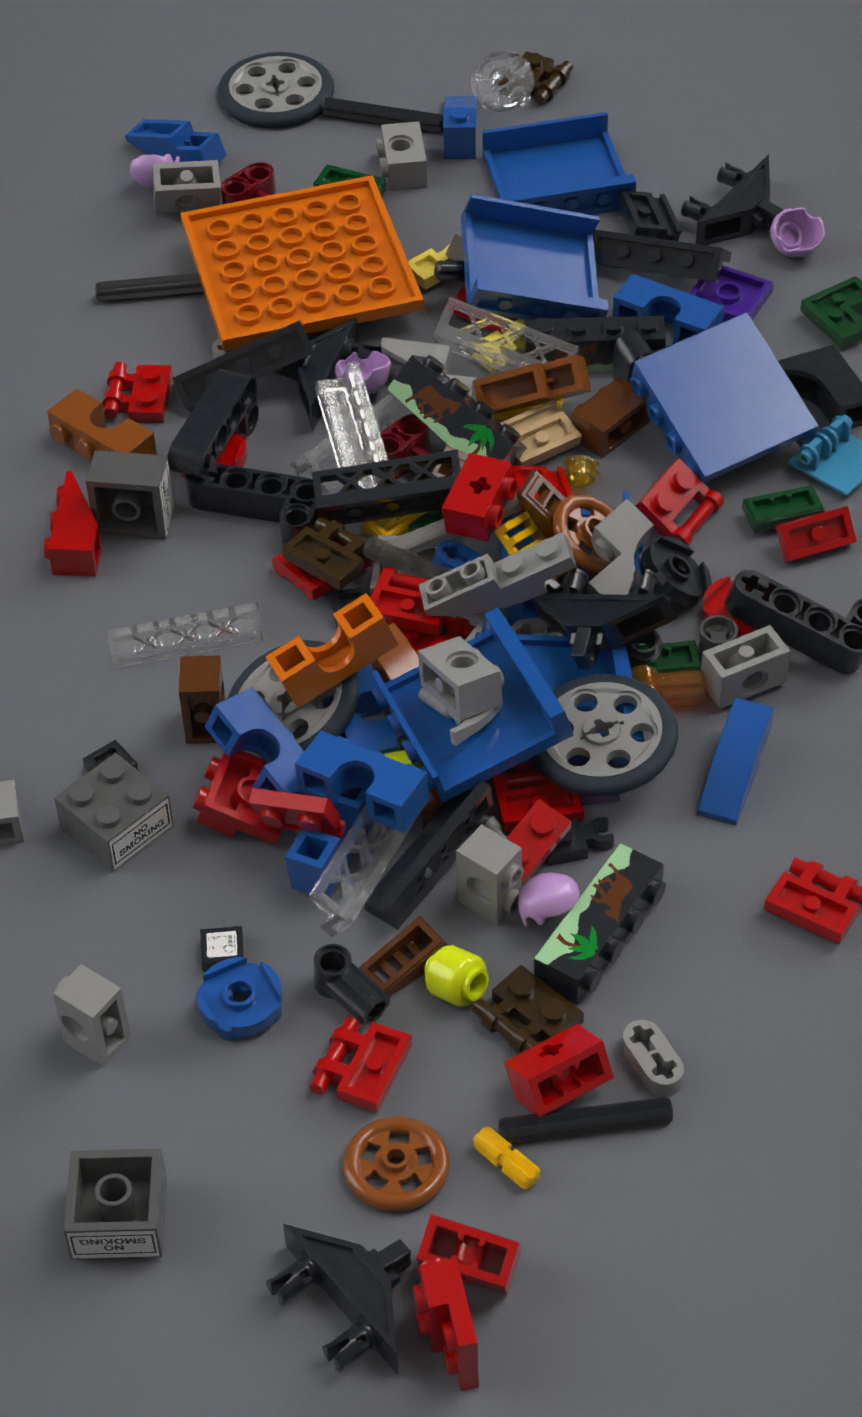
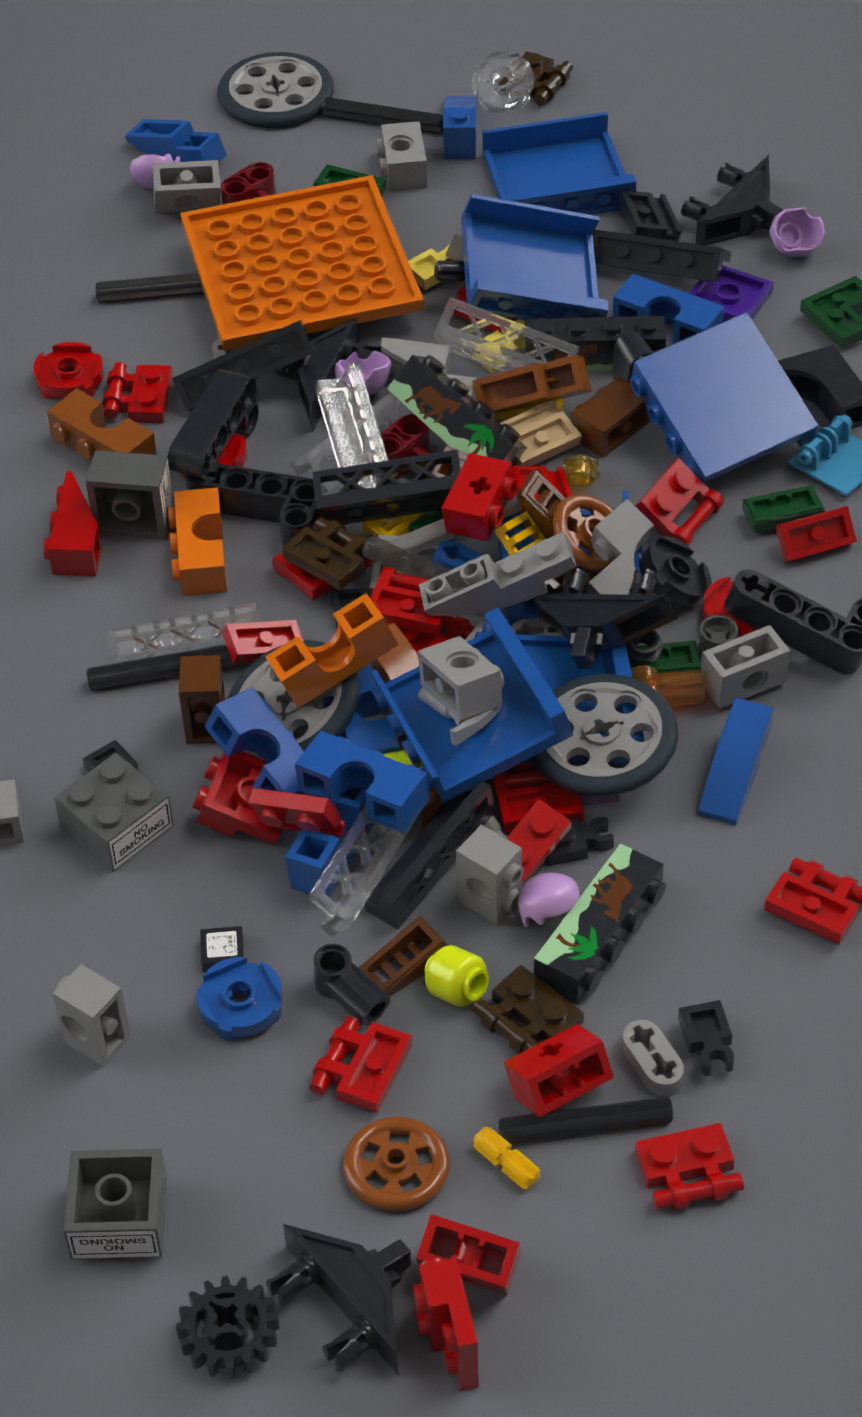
(57, 383): none -> red plate
(148, 668): none -> black axle
(196, 542): none -> orange arch
(228, 1326): none -> black gear
(253, 639): none -> plate
(686, 1156): none -> red plate
(707, 1031): none -> black plate

